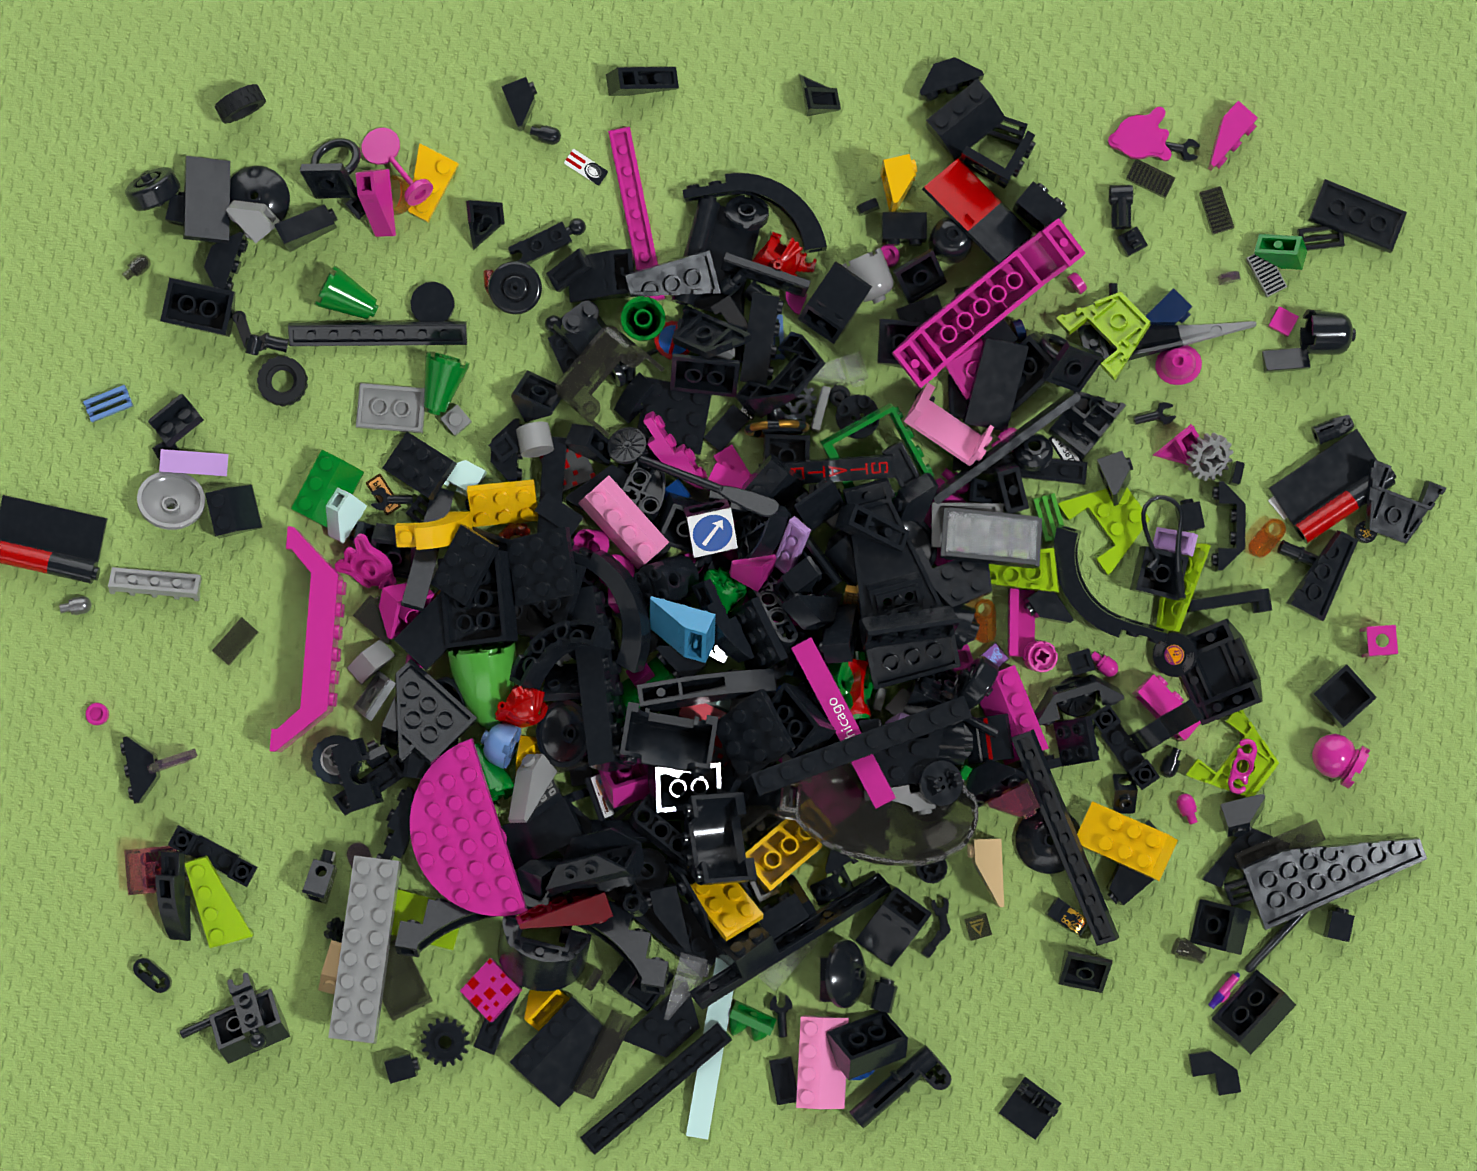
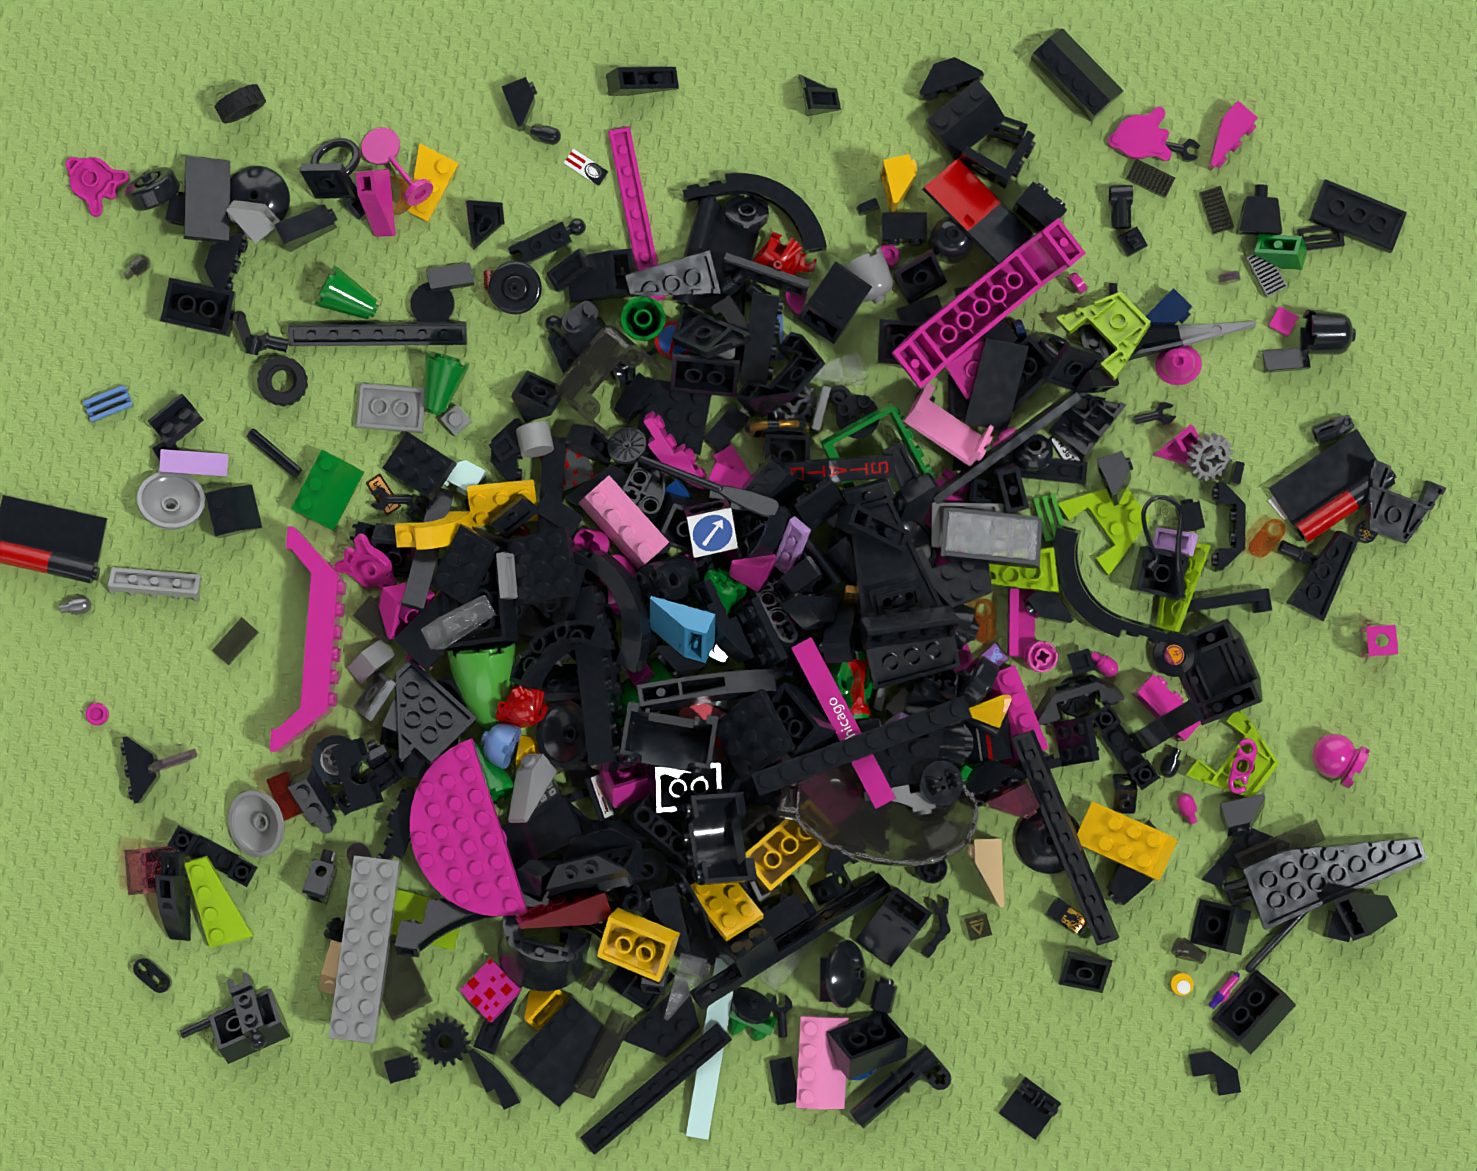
(94, 180): none -> dark pink tile
(256, 823): none -> light grey dish
(274, 453): none -> black axle
(283, 797): none -> clear red brick
(314, 799): none -> black hinge
(342, 514): light aqua slope -> none
(450, 277): none -> black tile
(457, 623): none -> clear slope
(494, 1078): none -> black slope
(506, 575): none -> light grey tile
(514, 515): none -> black plate
(638, 944): none -> yellow slope
(751, 1006): none -> black piece
(992, 711): none -> yellow slope
(1076, 74): none -> black slope
(1096, 382): none -> black slope
(1181, 984): none -> yellow tile
(1260, 214): none -> black torso
(1342, 696): black piece -> none
(1364, 913): none -> black slope

